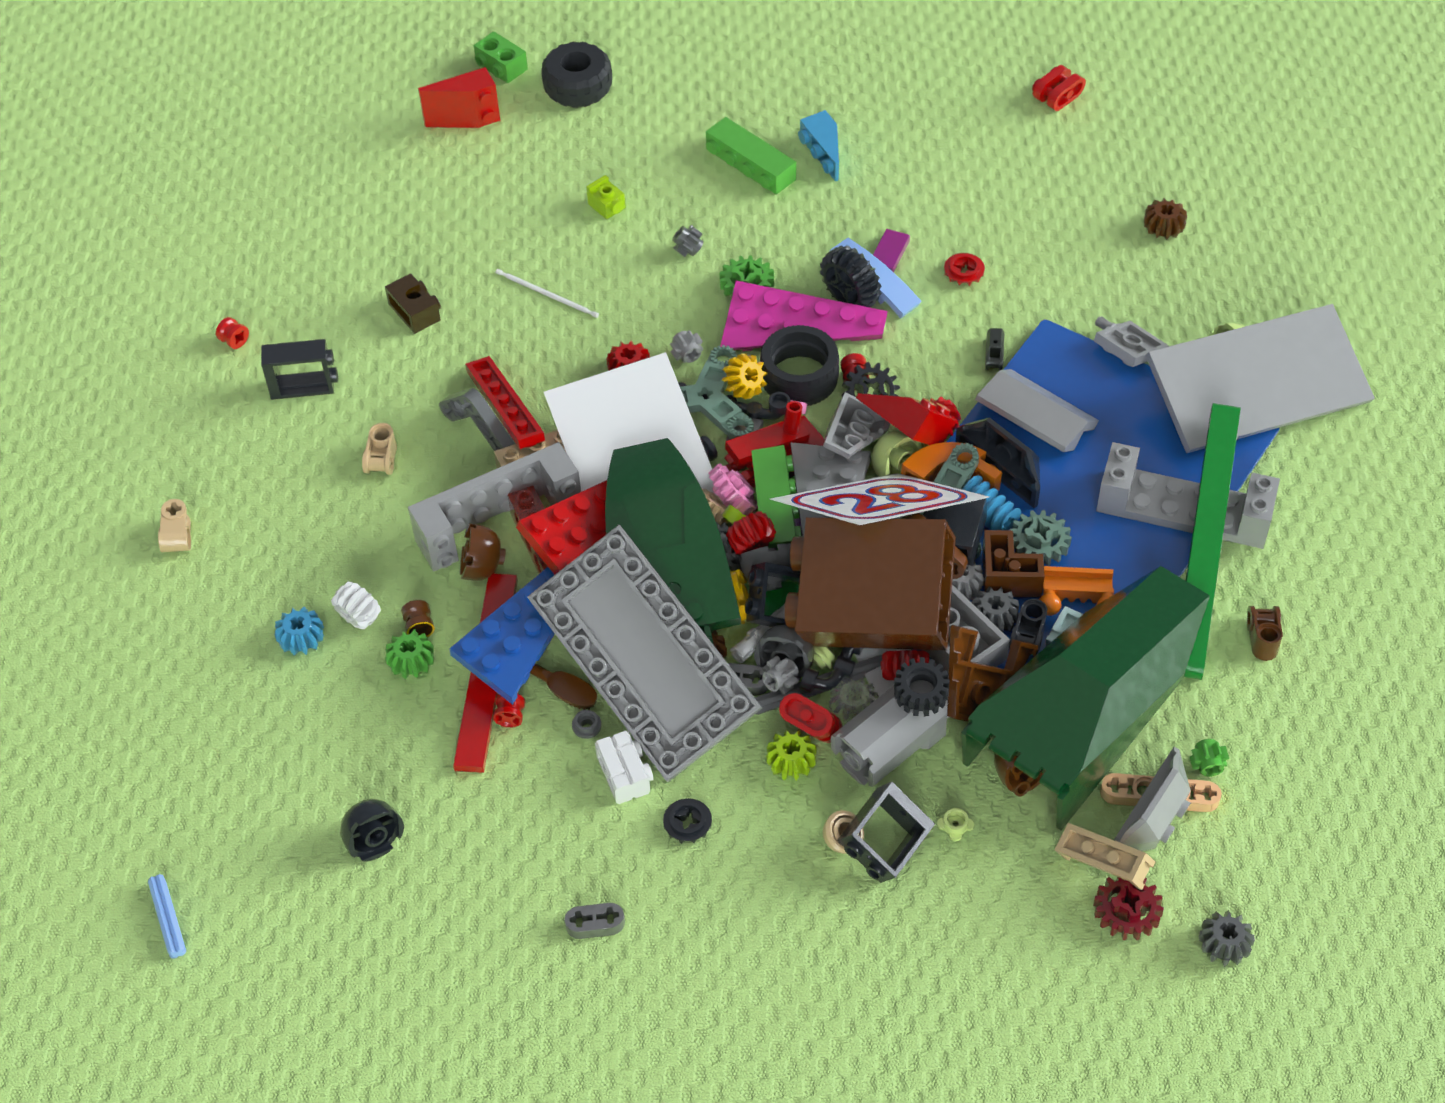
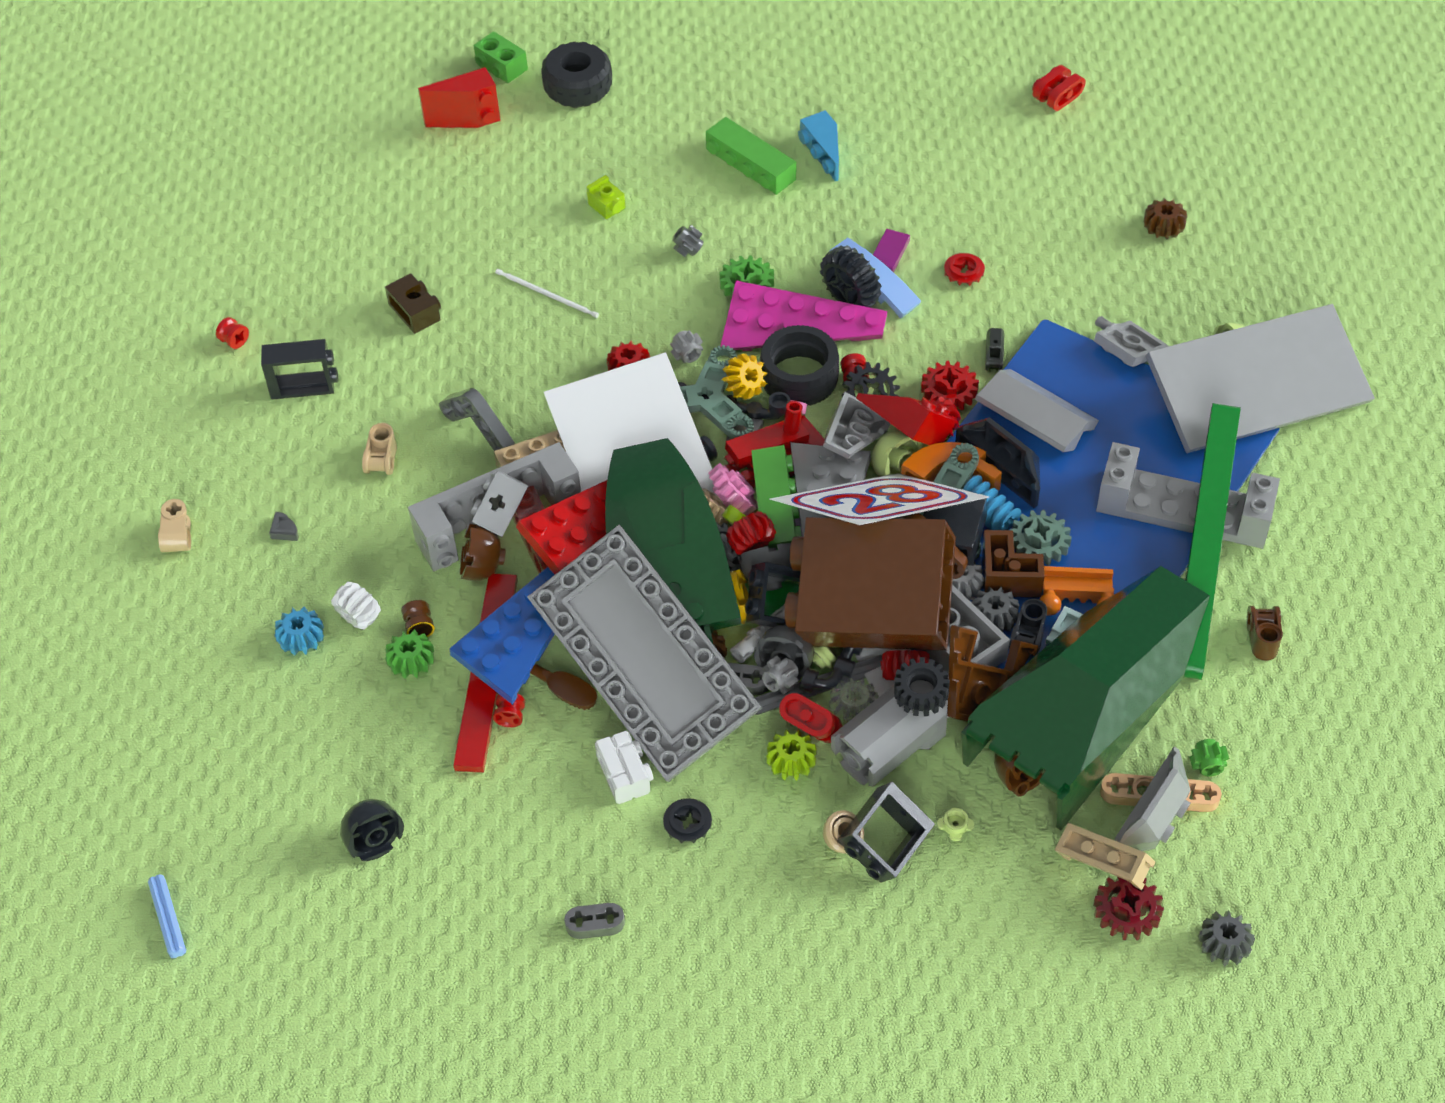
(283, 528): none -> dark grey tile
(505, 402): red plate -> none
(512, 493): none -> light grey brick
(586, 717): dark grey plate -> none
(950, 383): none -> red gear

